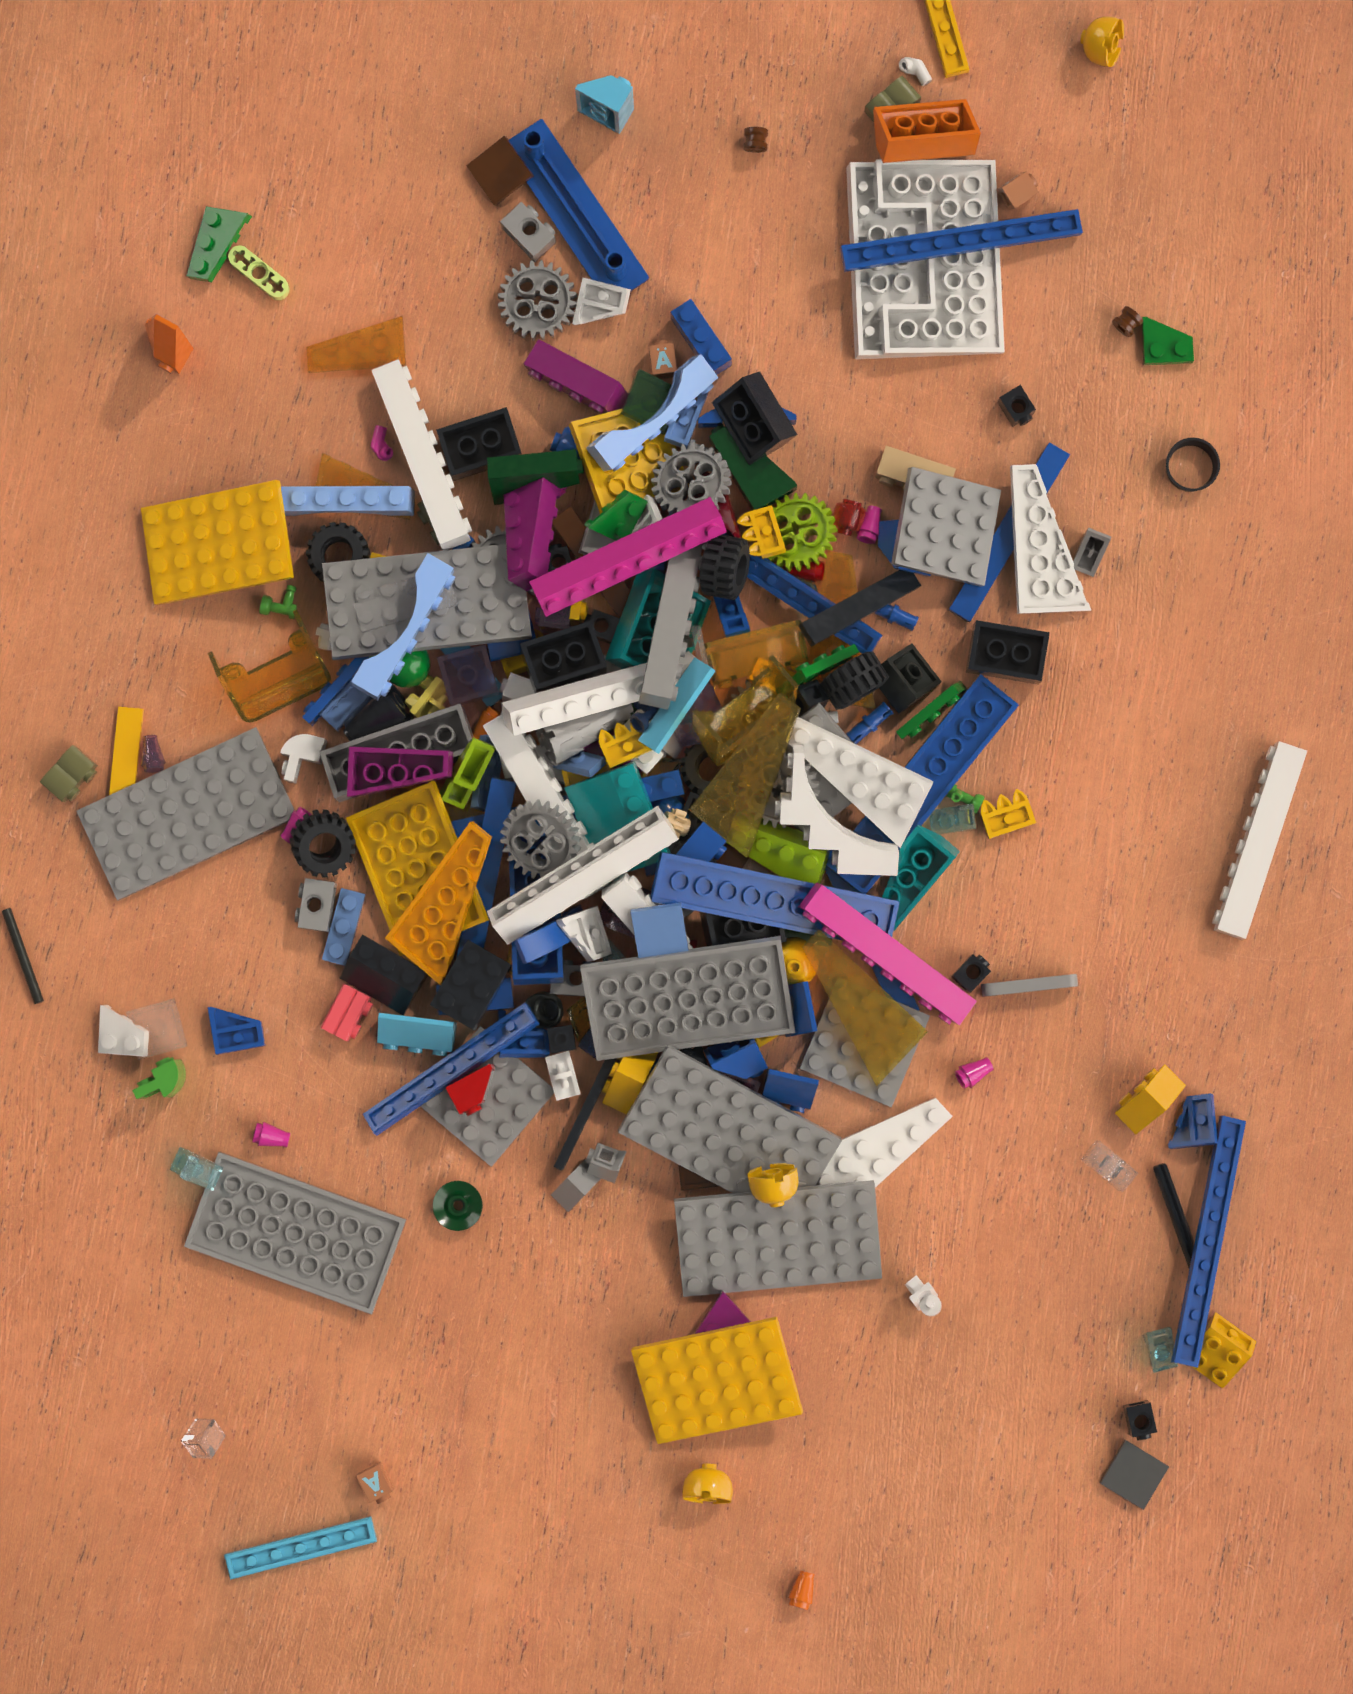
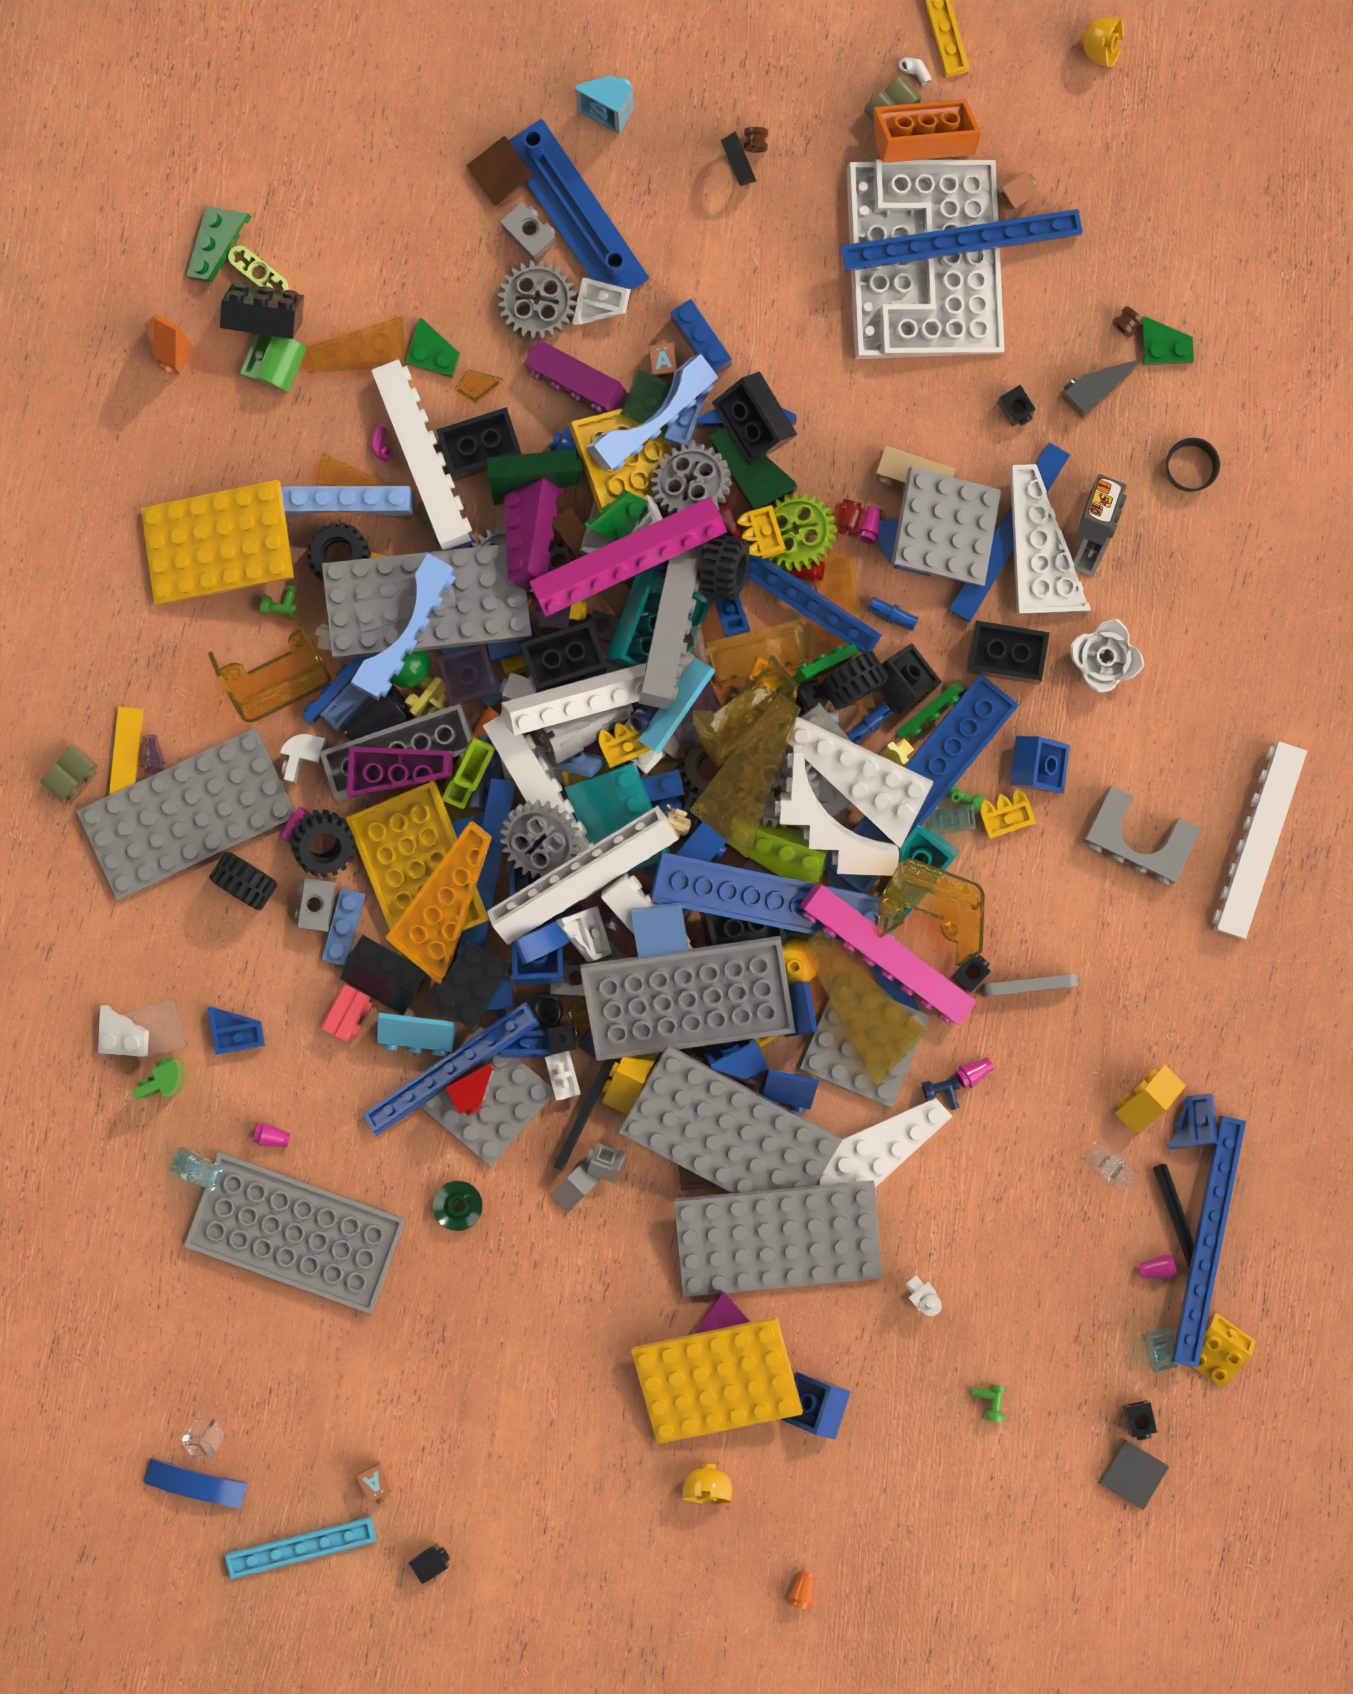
(22, 956): pearl dark grey bar -> none
(195, 1484): none -> blue slope
(243, 880): none -> black tyre
(262, 310): none -> black brick
(273, 361): none -> bright green brick
(430, 1563): none -> black brick
(432, 351): none -> green wing
(476, 385): none -> clear yellow piece
(738, 159): none -> black tyre
(774, 1184): yellow cylinder -> none
(821, 1405): none -> blue slope
(858, 606): black tile -> none
(898, 752): none -> light yellow hips
(938, 894): none -> clear yellow windscreen
(949, 1086): none -> dark blue piece
(995, 1395): none -> bright green piece
(1039, 764): none -> blue slope
(1094, 387): none -> dark grey slope
(1102, 510): none -> brick
(1107, 836): none -> light grey arch
(1111, 638): none -> white brick
(1159, 1267): none -> dark pink cone

